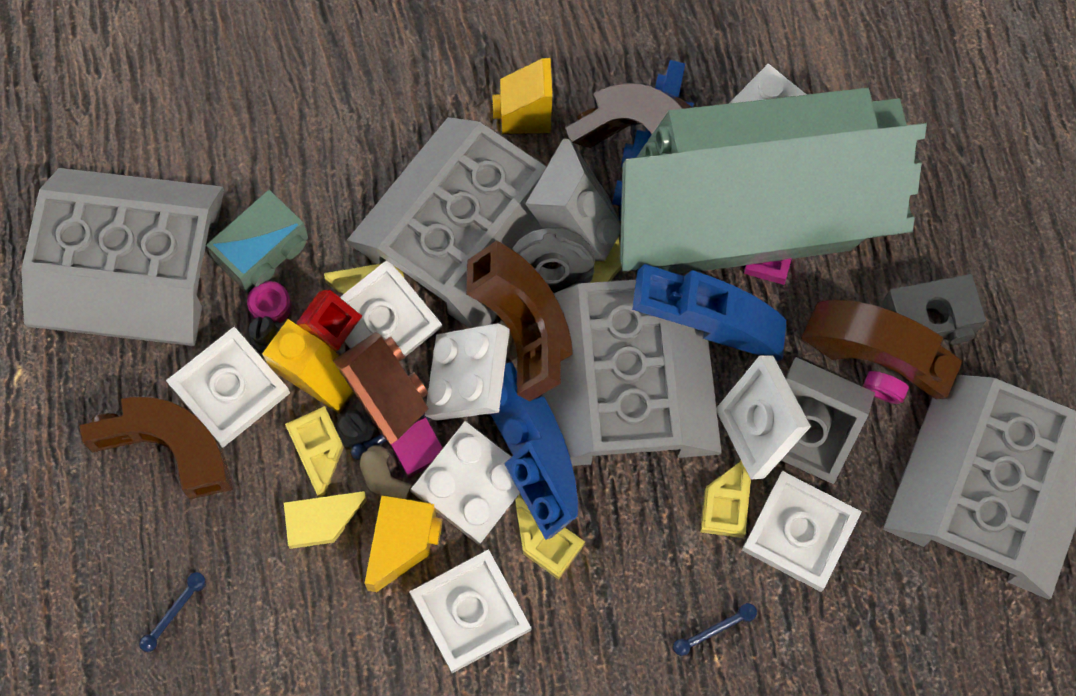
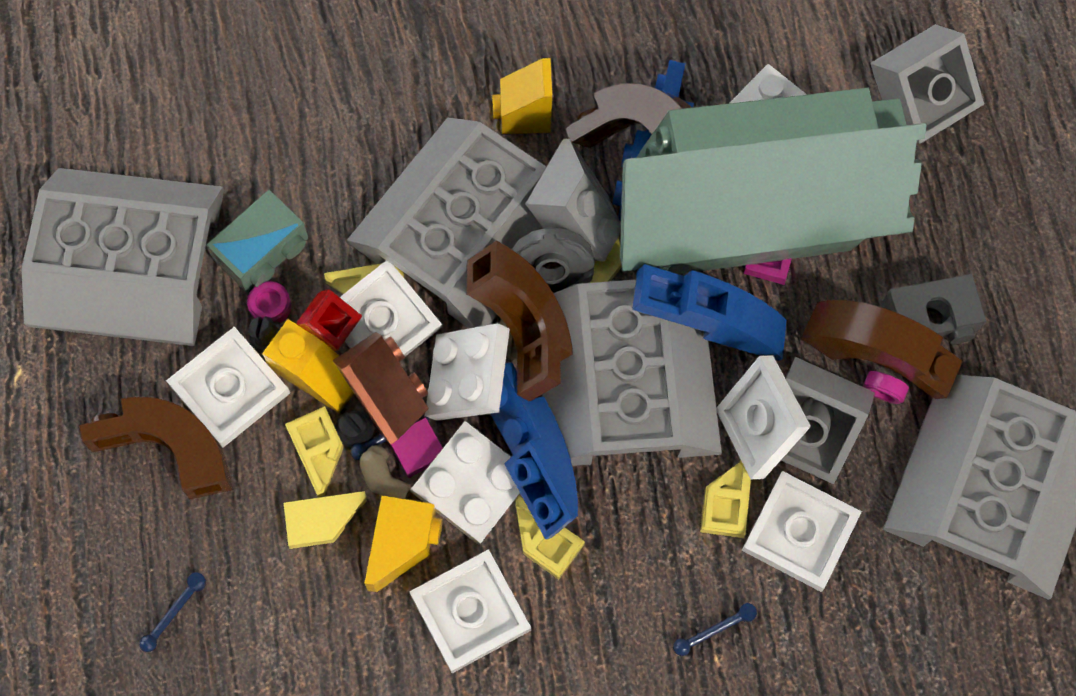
(931, 78): none -> light grey slope

